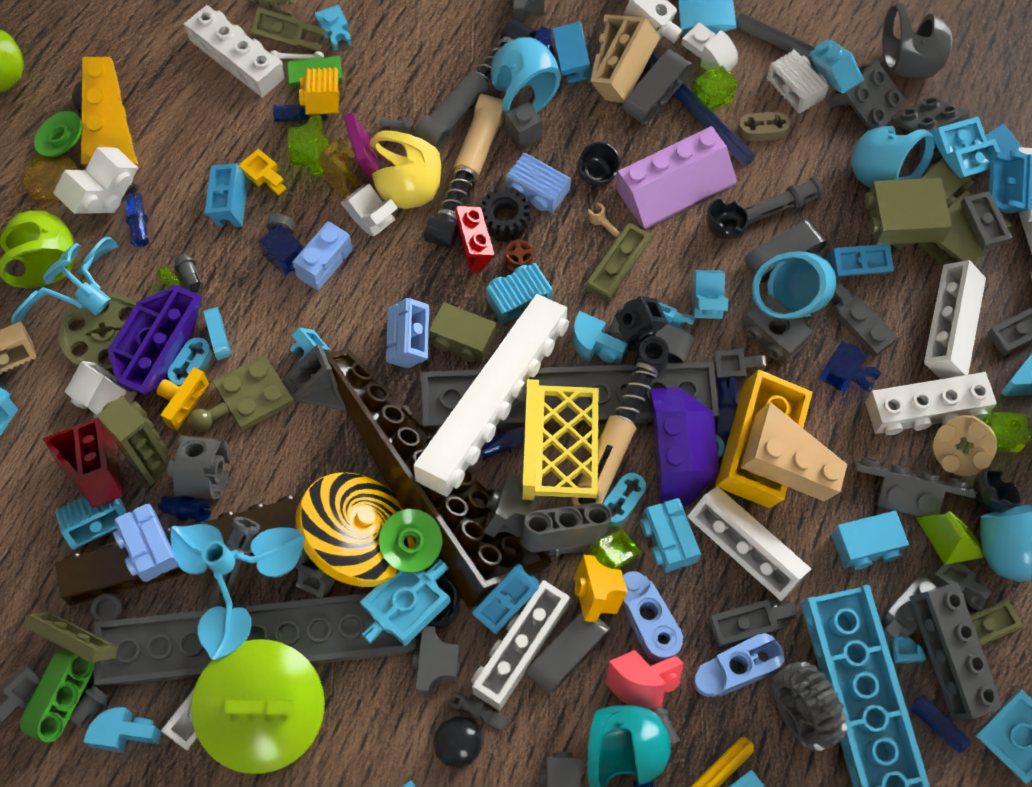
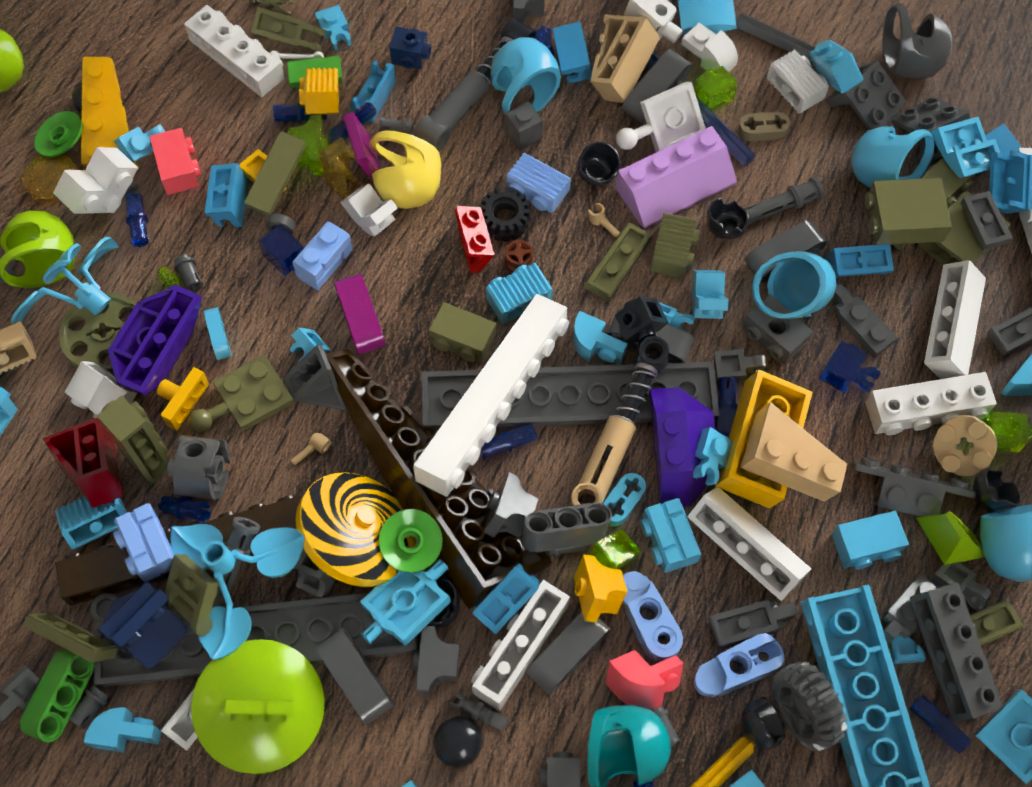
(136, 143): none -> medium azure plate
(143, 625): none -> dark blue piece
(174, 160): none -> coral brick
(186, 361): medium azure beam -> none
(194, 586): none -> olive plate
(275, 173): none -> olive tile
(317, 442): none -> tan hand
(355, 676): none -> dark grey beam
(359, 314): none -> magenta beam
(363, 113): none -> clear blue axle
(376, 88): none -> dark azure hinge
(407, 333): light blue brick -> none
(409, 48): none -> dark blue brick
(488, 116): piece -> none
(534, 441): light yellow fence -> none
(668, 117): none -> white plate
(673, 245): none -> olive brick
(713, 452): none -> medium azure plate
(762, 724): none -> black hair

